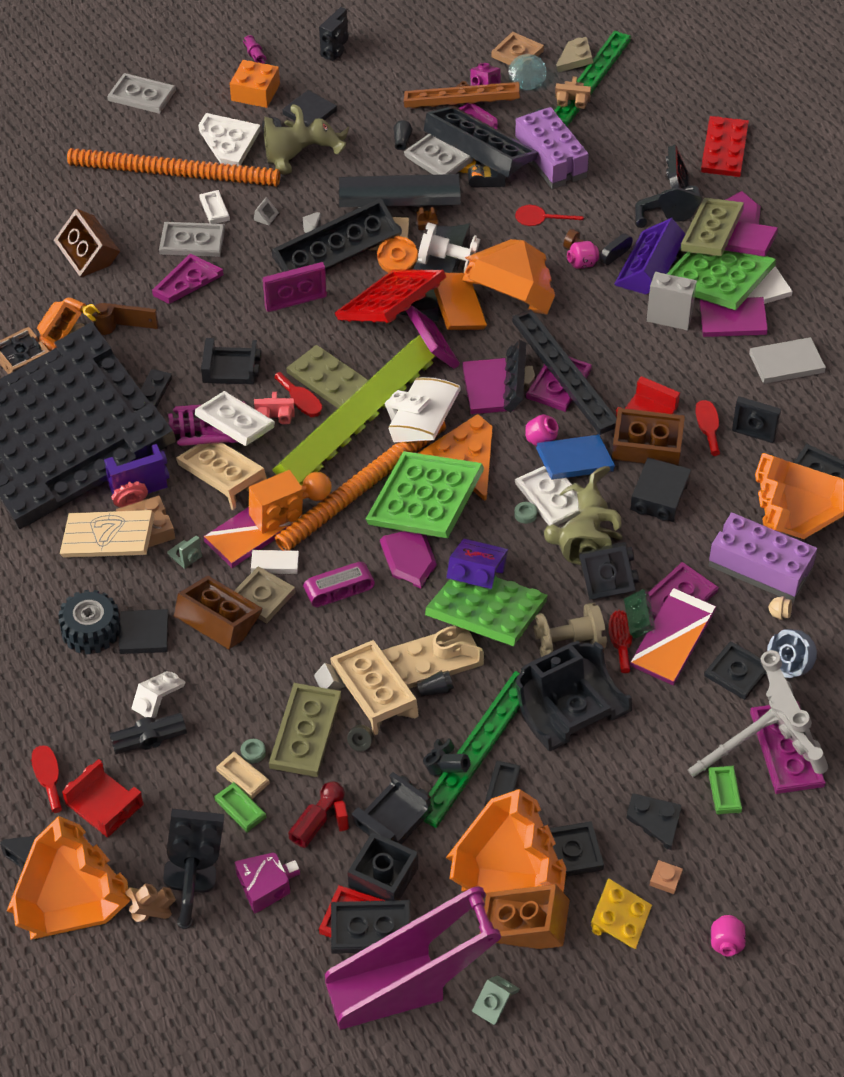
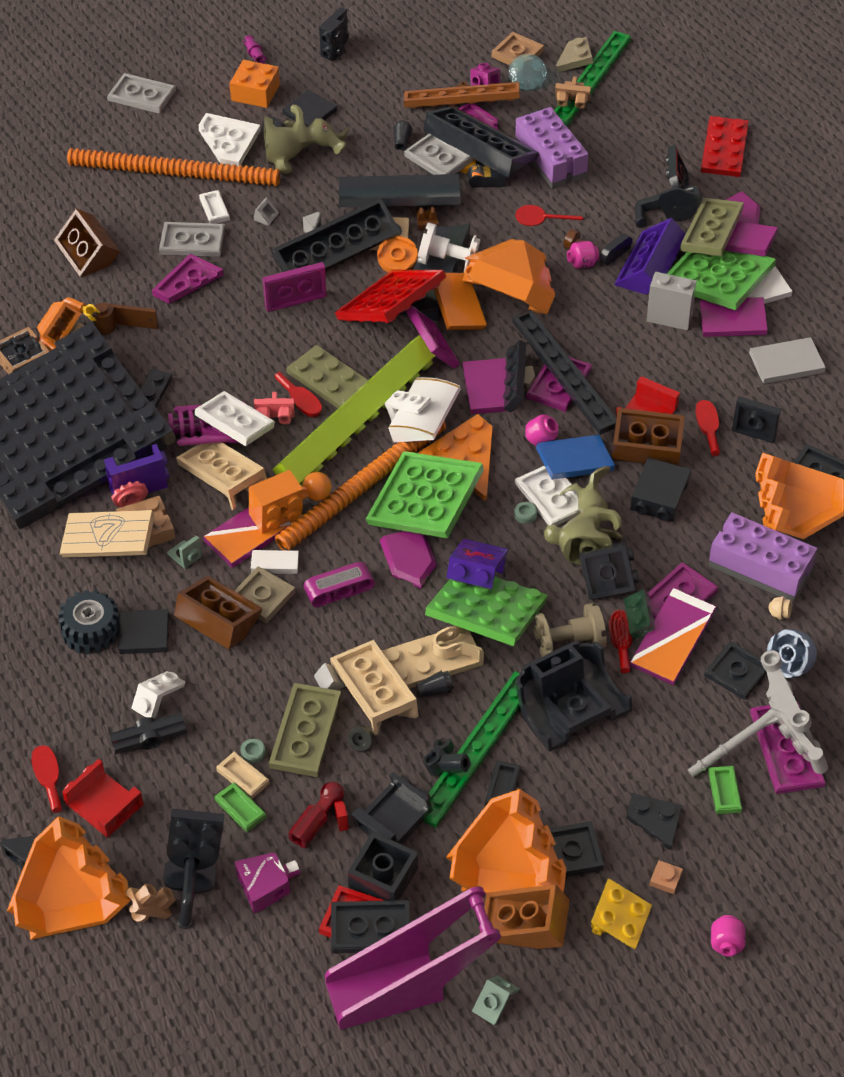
(230, 364): black panel -> none

